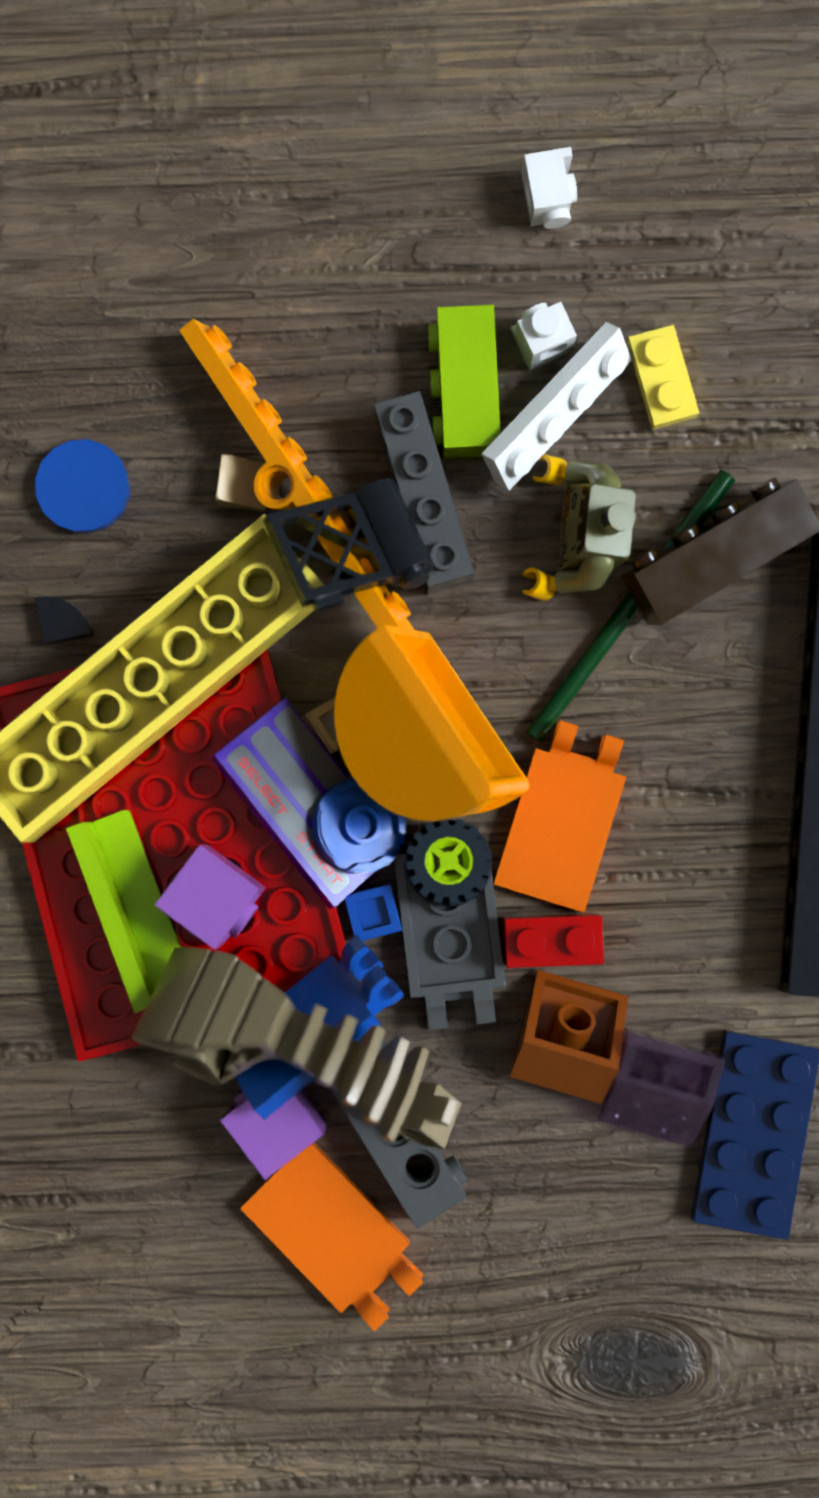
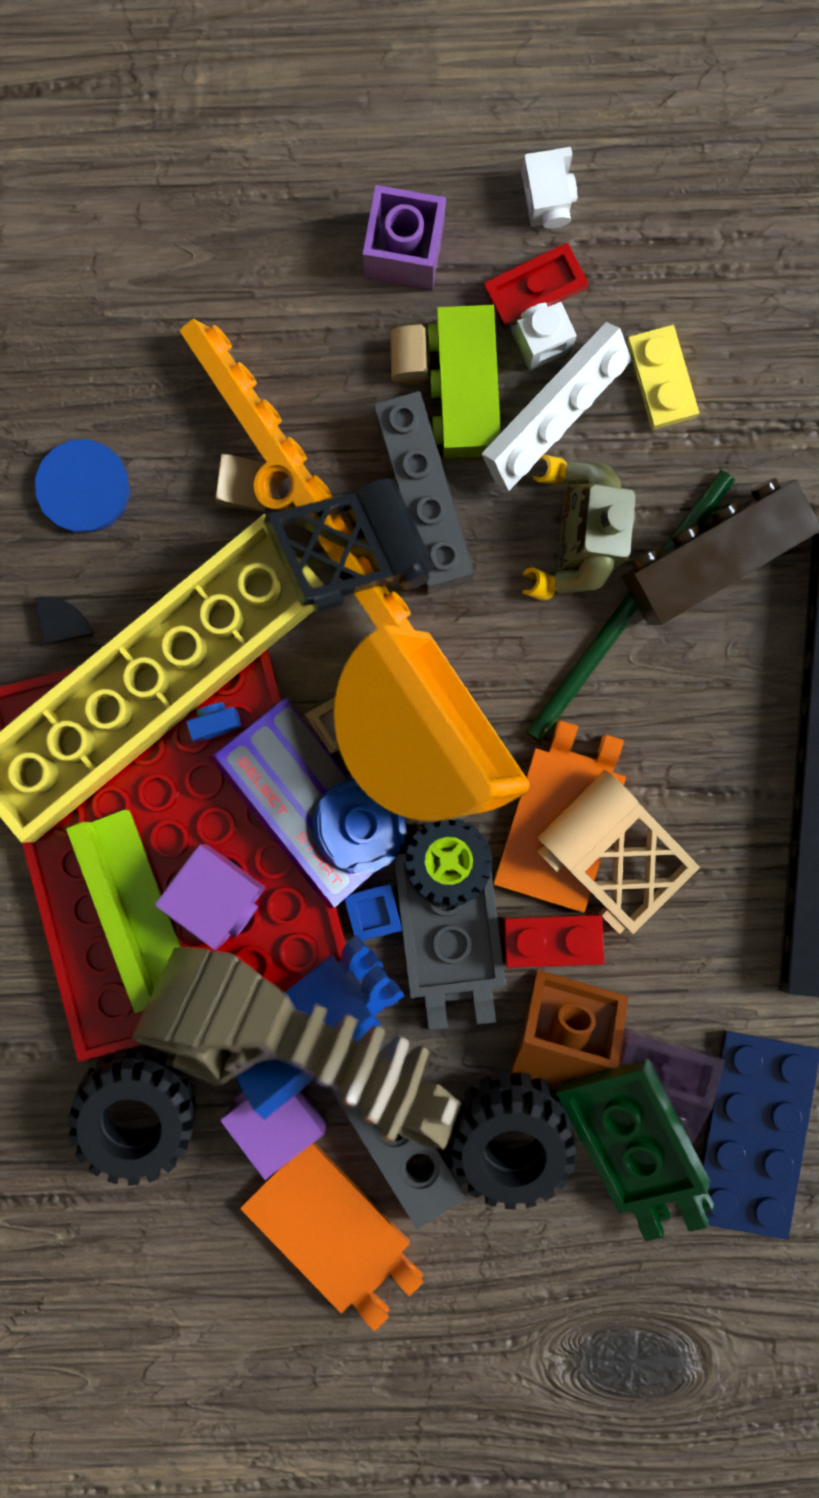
(126, 1152): none -> black tyre
(214, 722): none -> blue plate
(404, 237): none -> medium lavender head
(410, 355): none -> tan brick
(519, 1173): none -> black tyre
(540, 280): none -> red plate
(587, 832): none -> tan piece
(638, 1146): none -> dark green tile

